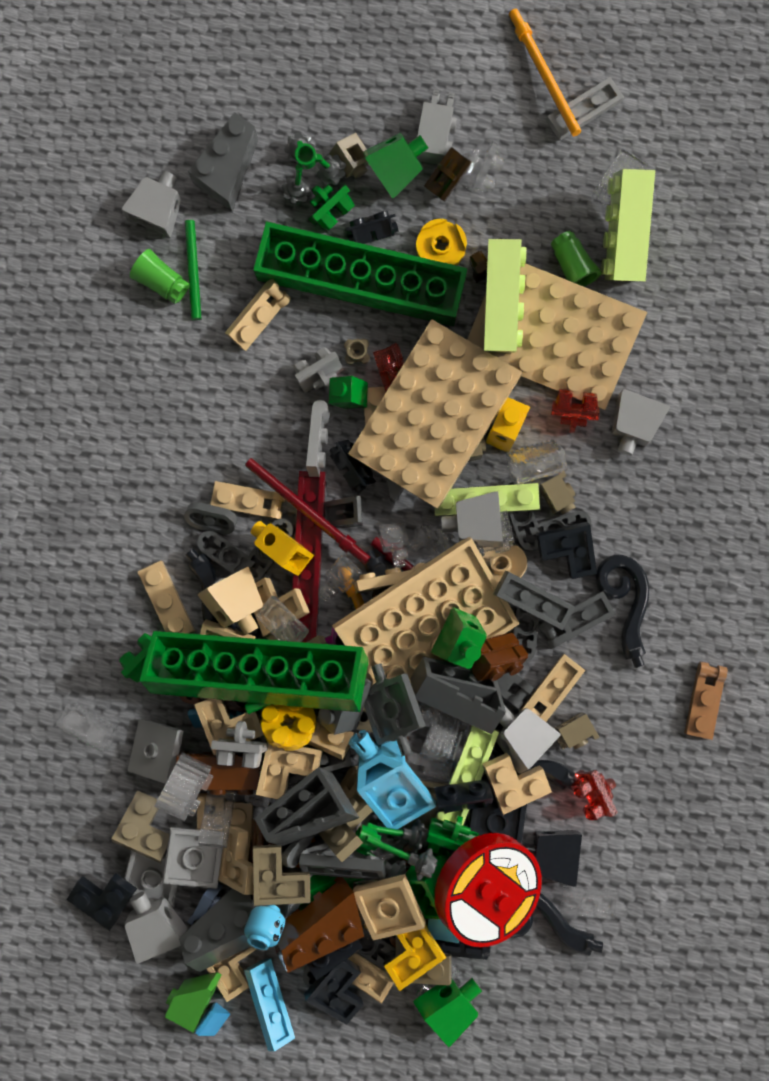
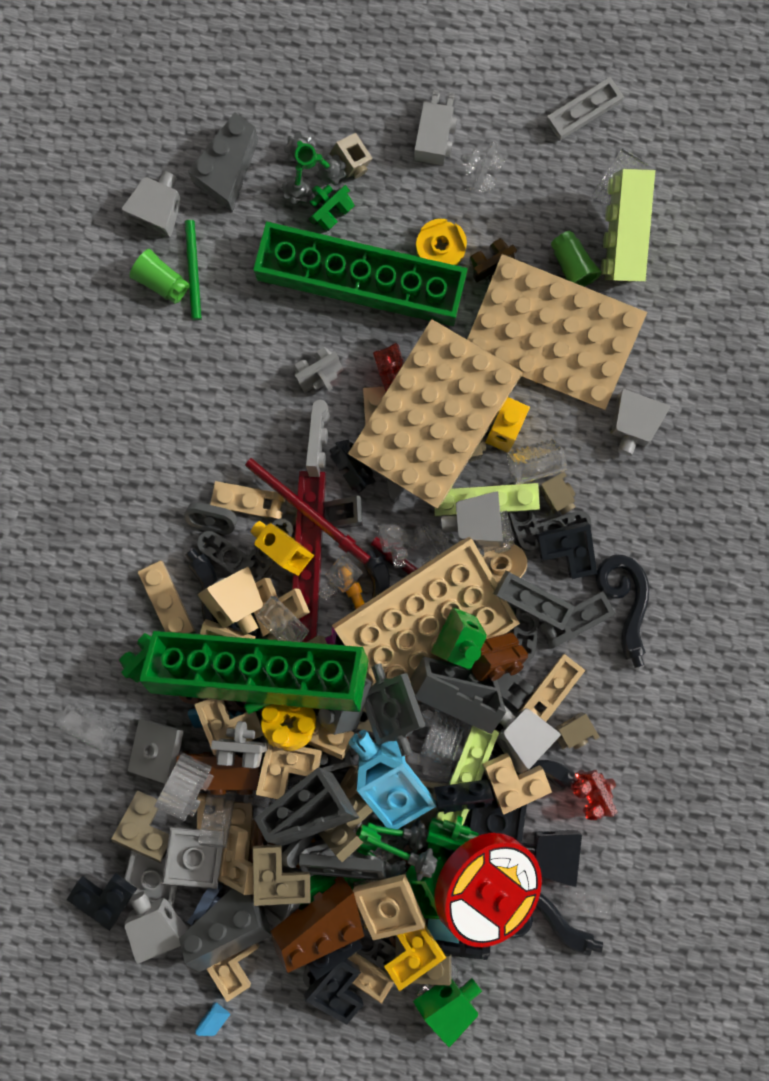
(191, 1000): bright green slope -> none
(257, 314): tan plate -> none
(264, 927): medium azure head -> none
(269, 1004): medium azure plate -> none
(348, 392): green brick -> none
(361, 345): dark tan plate -> none
(370, 582): tan plate -> none
(380, 224): black hinge -> none
(396, 161): green torso -> none
(448, 174): dark brown hips -> none
(502, 295): yellowish green brick -> none
(524, 35): light orange bar -> none
(587, 410): clear red hips -> none
(705, 701): medium nougat plate -> none

